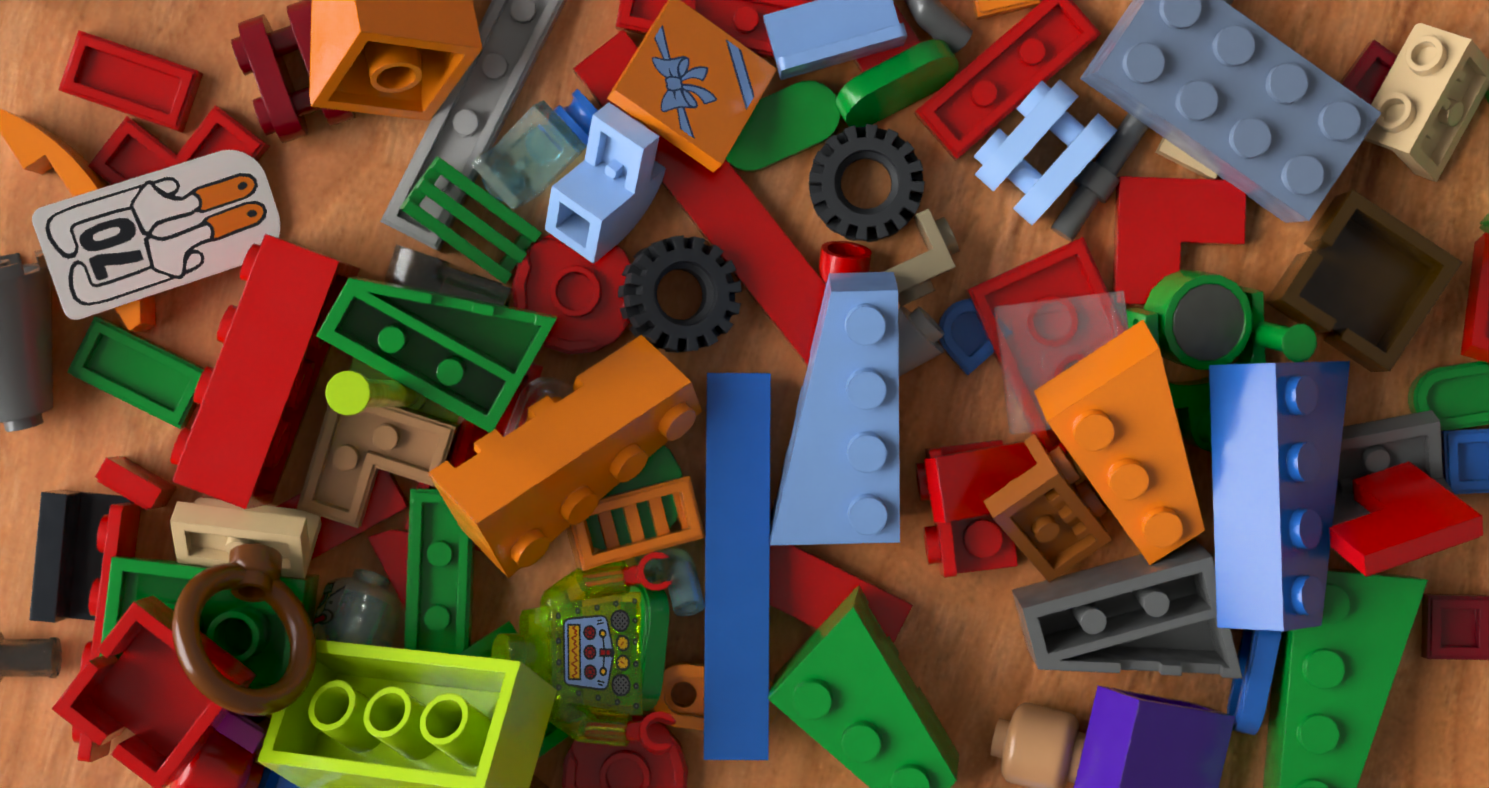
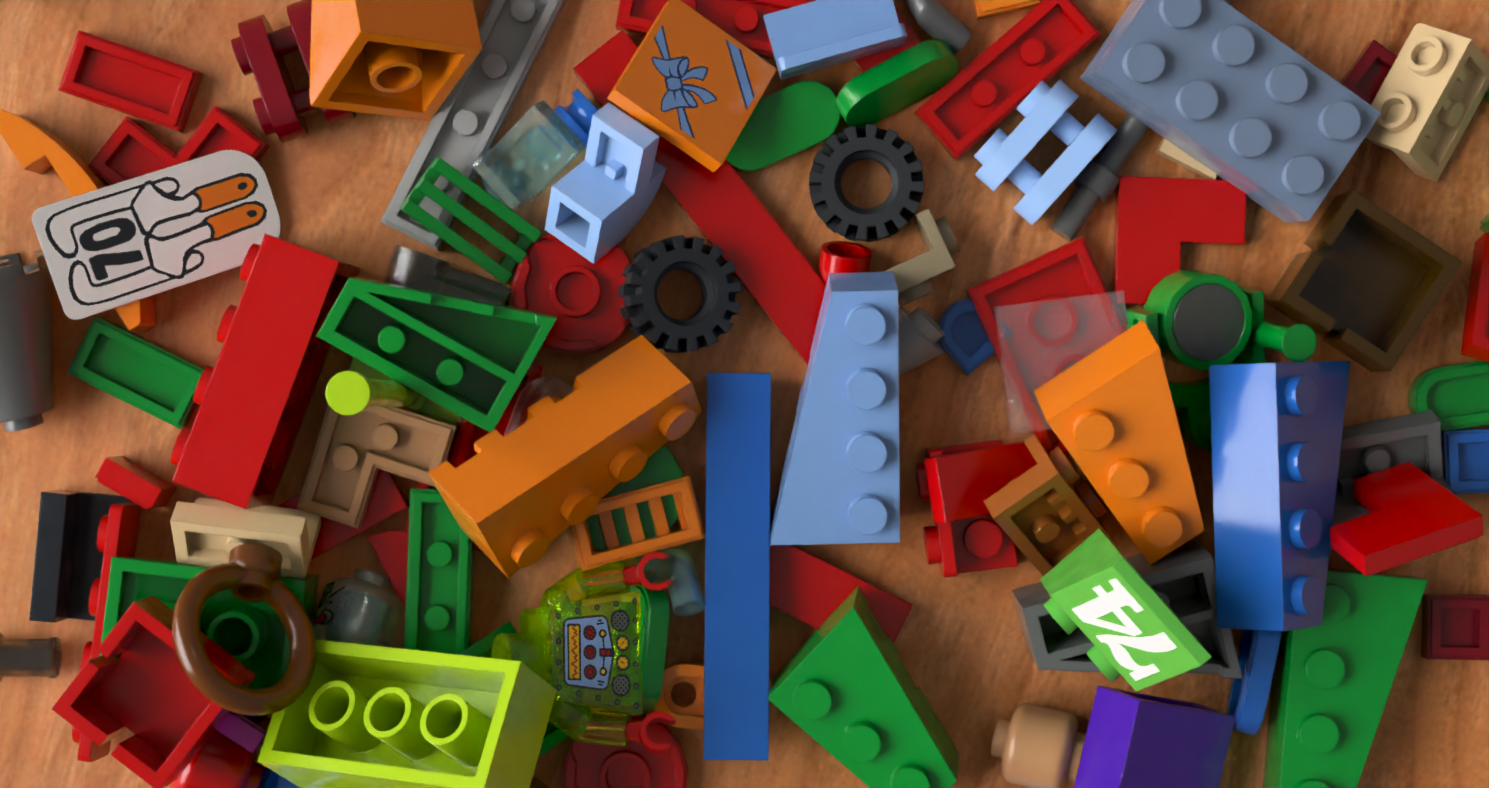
(1121, 615): none -> bright green slope

